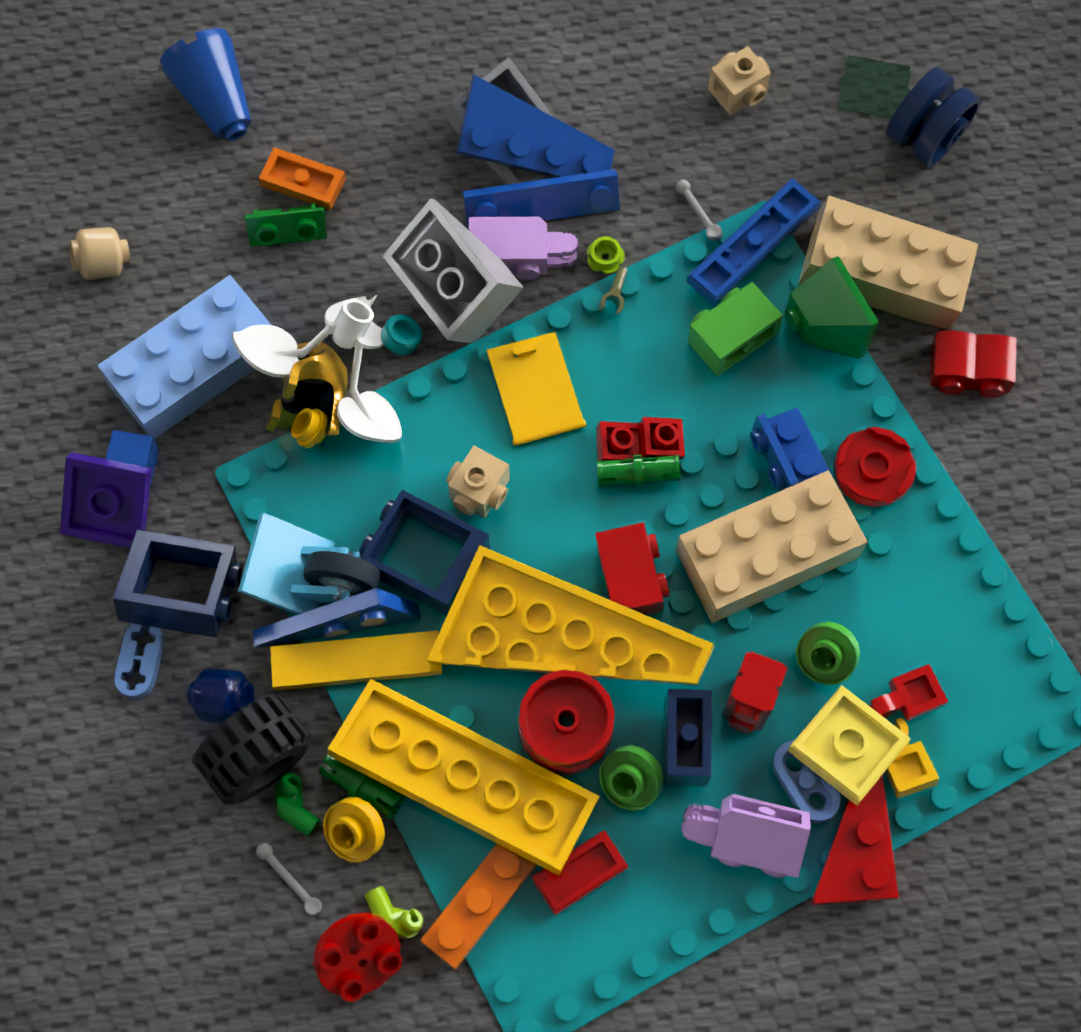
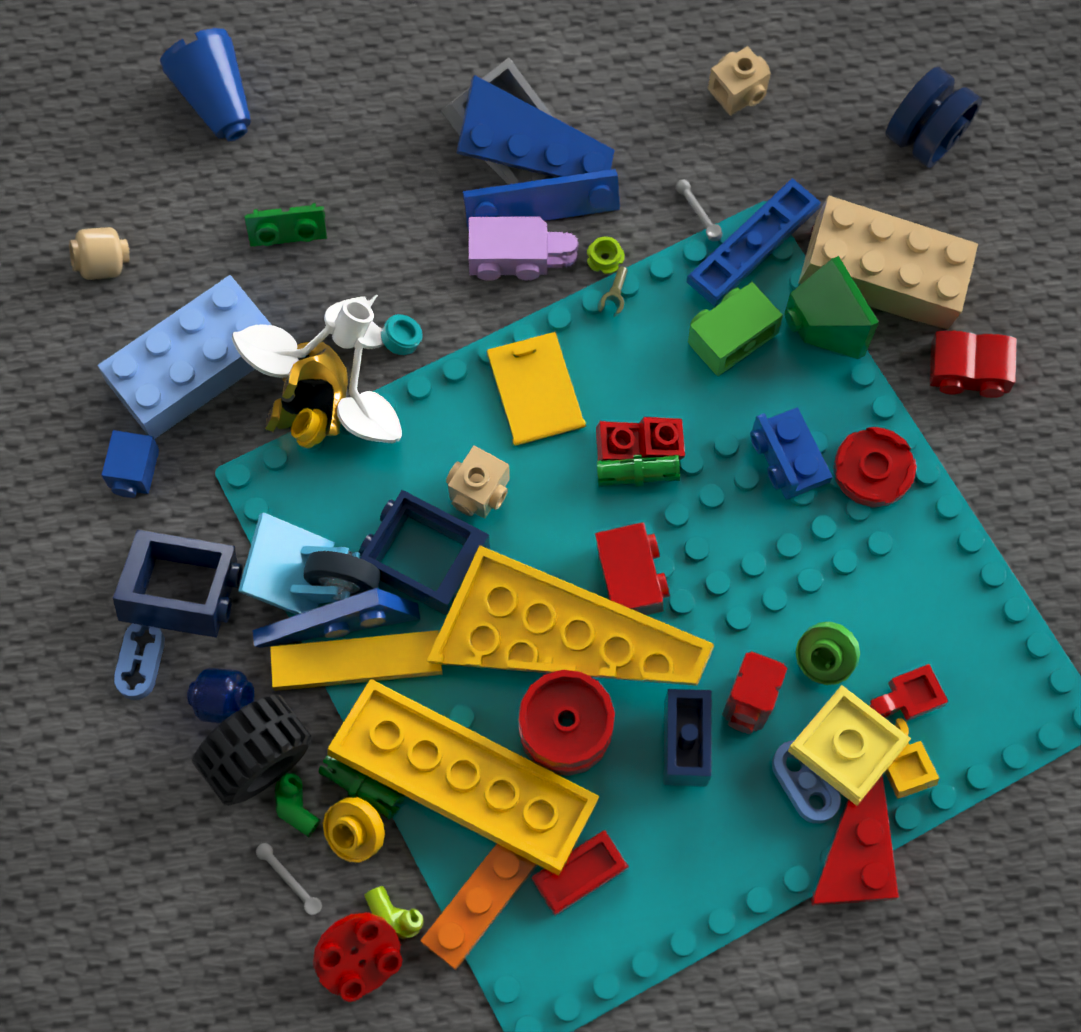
(104, 499): dark purple tile -> none
(302, 178): orange plate -> none
(451, 274): light grey slope -> none
(631, 777): bright green plate -> none
(751, 834): lavender hinge -> none
(770, 546): tan brick -> none
(873, 86): clear green piece -> none

